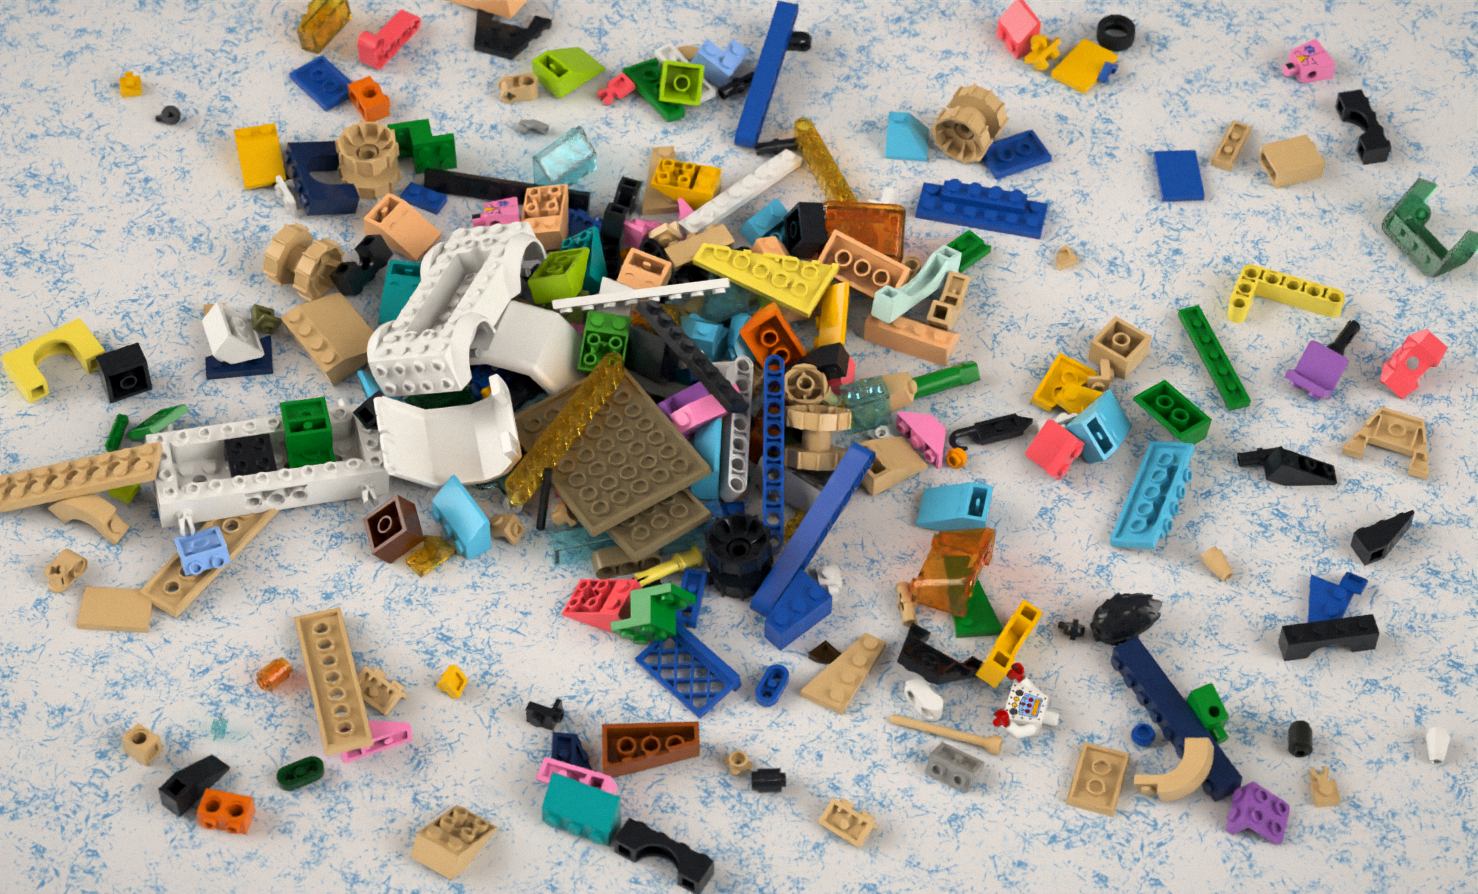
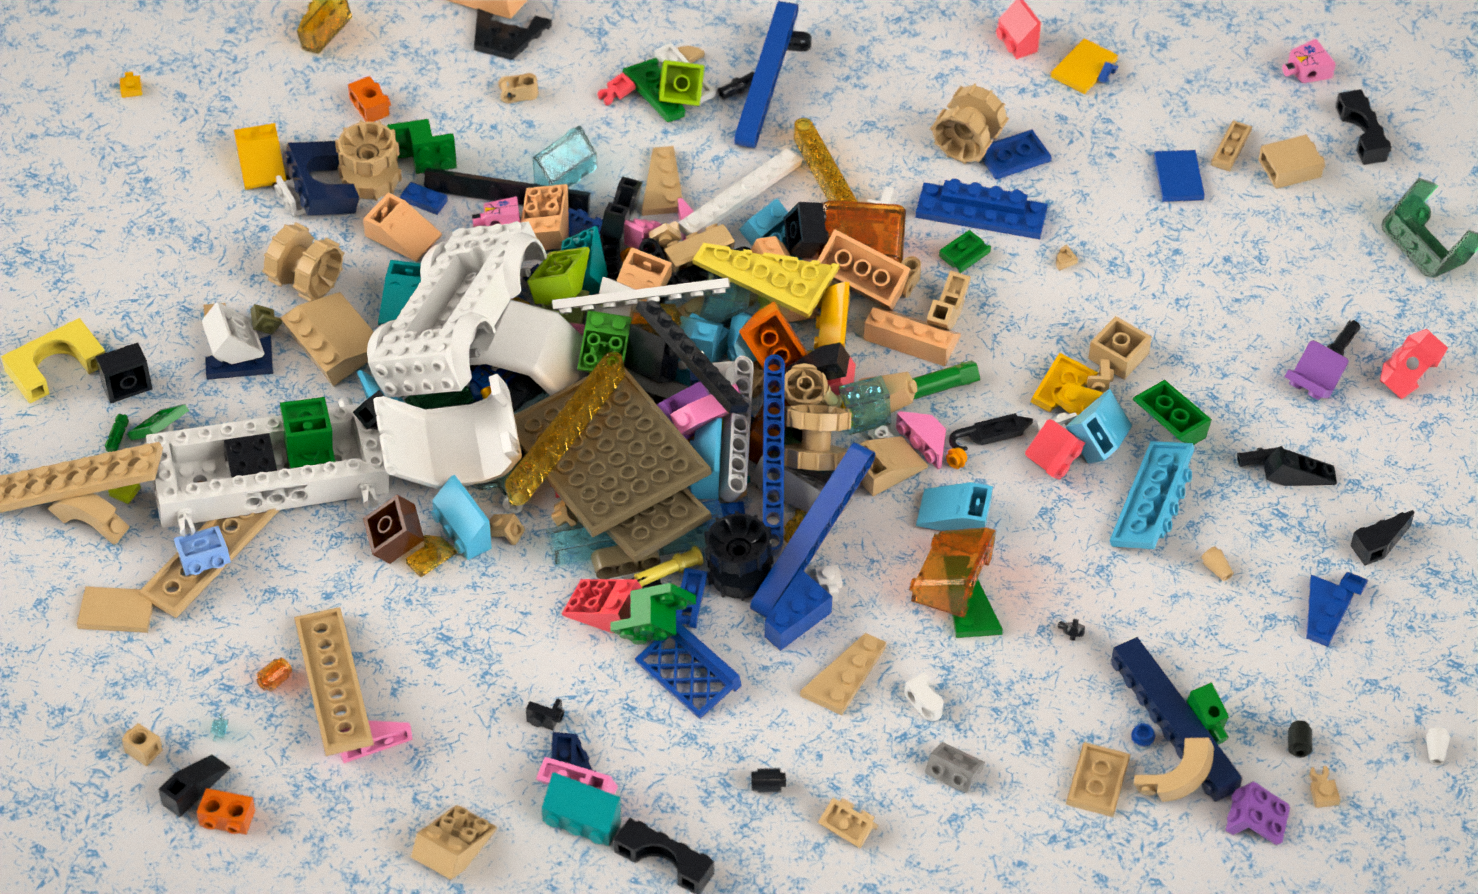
(65, 570): tan piece -> none
(170, 115): black piece -> none
(299, 773): dark green plate -> none
(322, 82): blue tile -> none
(373, 256): black arch -> none
(379, 691): tan bracket -> none
(380, 48): coral beam -> none
(453, 681): yellow tile -> none
(525, 125): light grey arm -> none
(544, 498): black bar -> none
(565, 69): lime slope -> none
(644, 746): dark orange wedge -> none
(688, 181): yellow slope -> none
(720, 63): light blue brick -> none
(735, 757): tan plate -> none
(771, 687): blue plate -> none
(776, 146): black pin -> none
(824, 653): dark brown tile -> none
(893, 302): light aqua arch -> none
(905, 604): tan pin -> none
(906, 138): medium azure slope -> none
(931, 663): black wing -> none
(991, 743): tan piece -> none
(1008, 643): yellow arch -> none
(1025, 707): torso -> none
(1042, 49): yellow hips -> none
(1118, 22): black tyre -> none
(1124, 617): black head -> none
(1214, 358): green plate -> none
(1283, 289): light yellow beam -> none
(1302, 639): black arch -> none
(1394, 432): tan wing -> none

